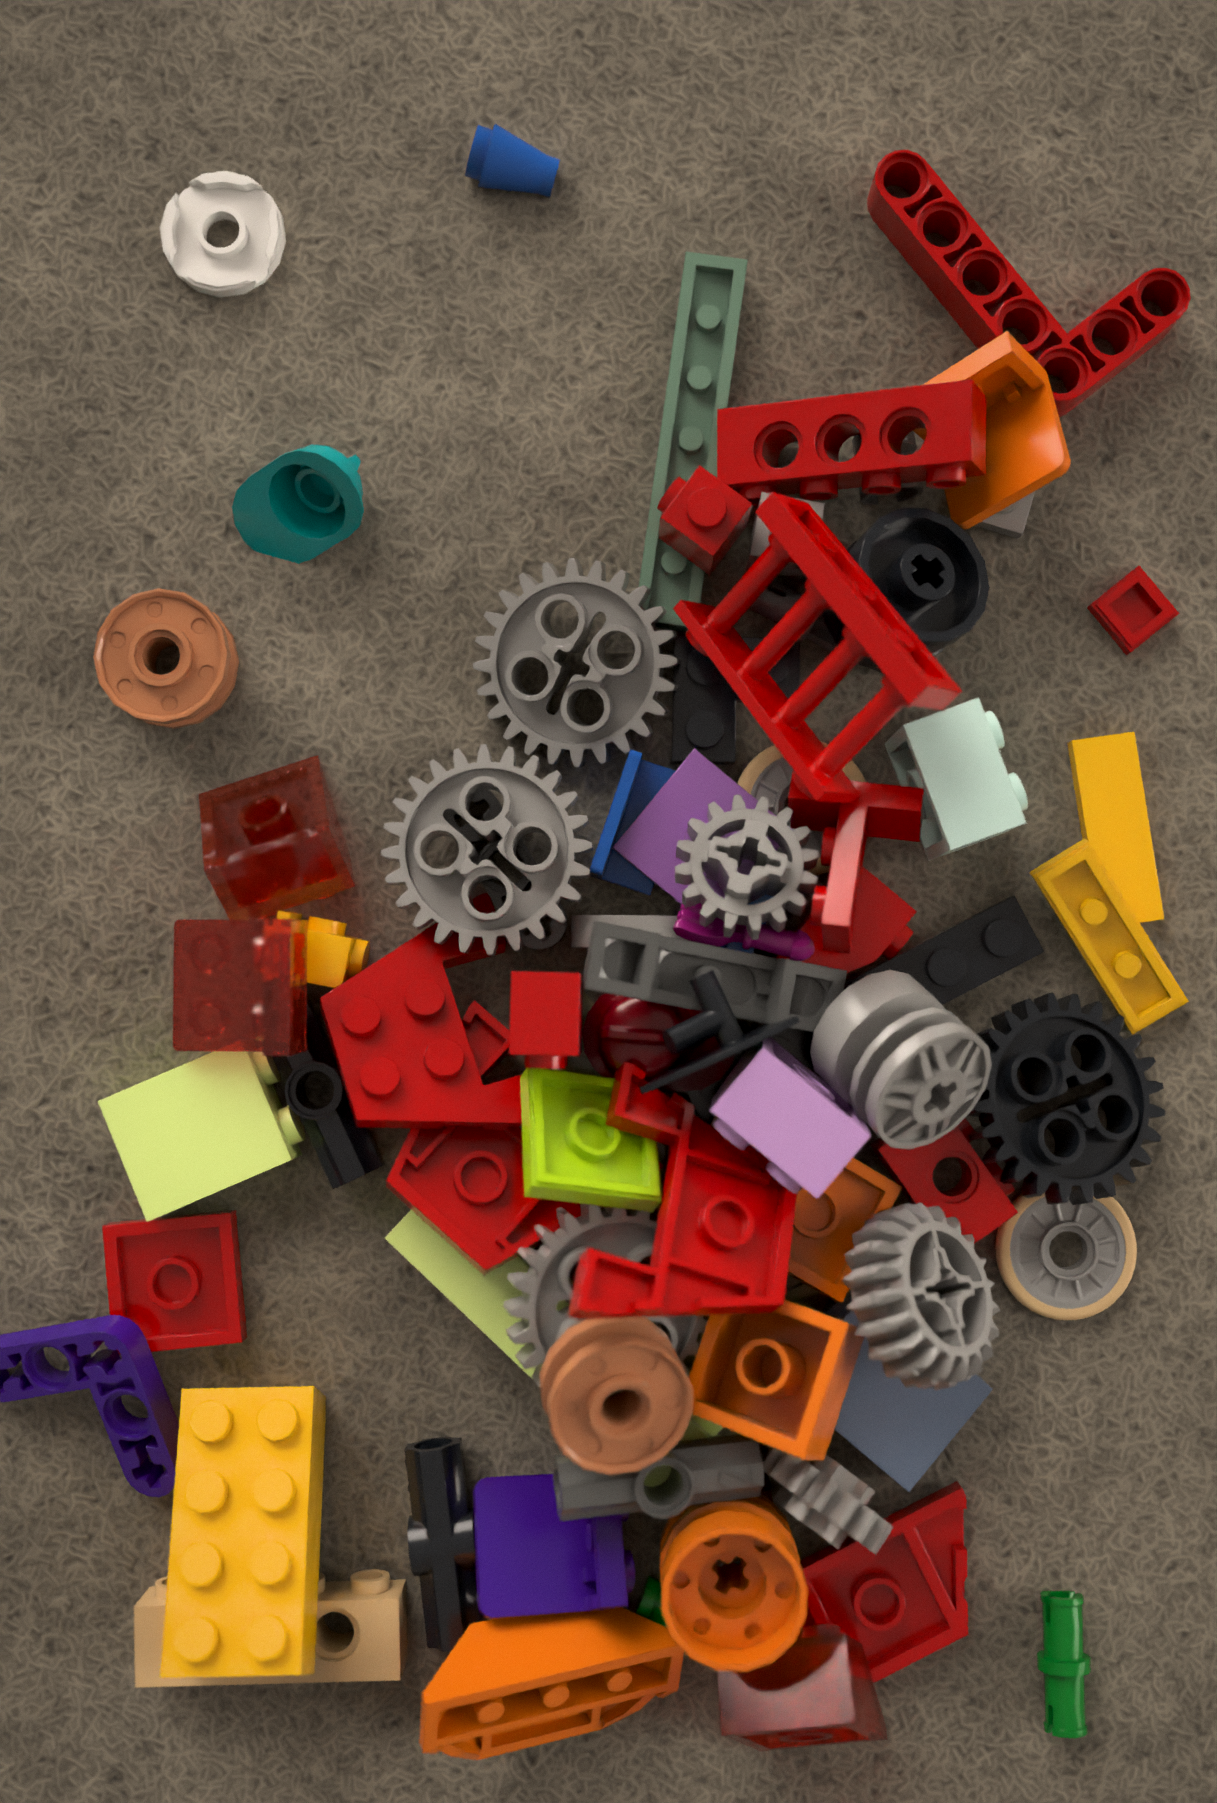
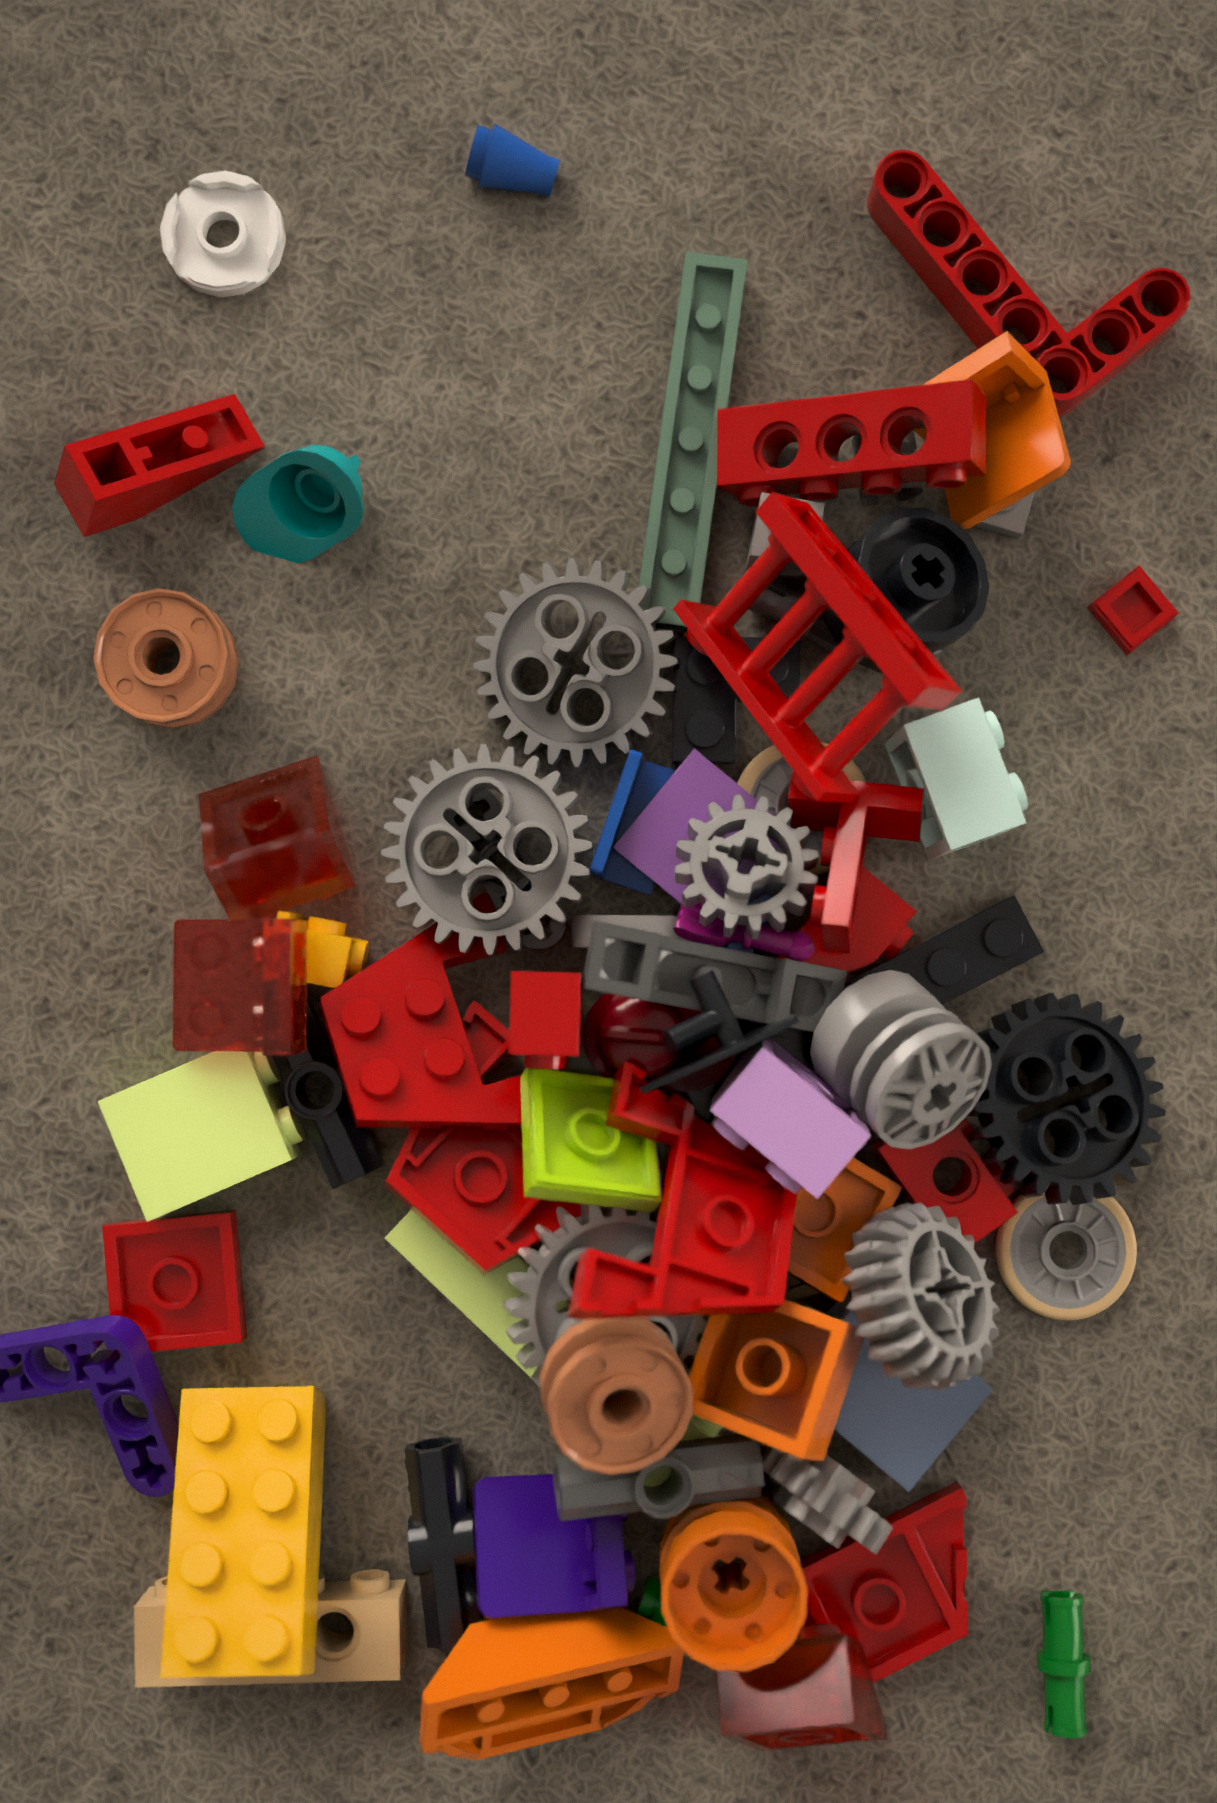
(152, 462): none -> red slope
(702, 518): red brick -> none
(1108, 936): yellow tile -> none
(1116, 817): yellow tile -> none

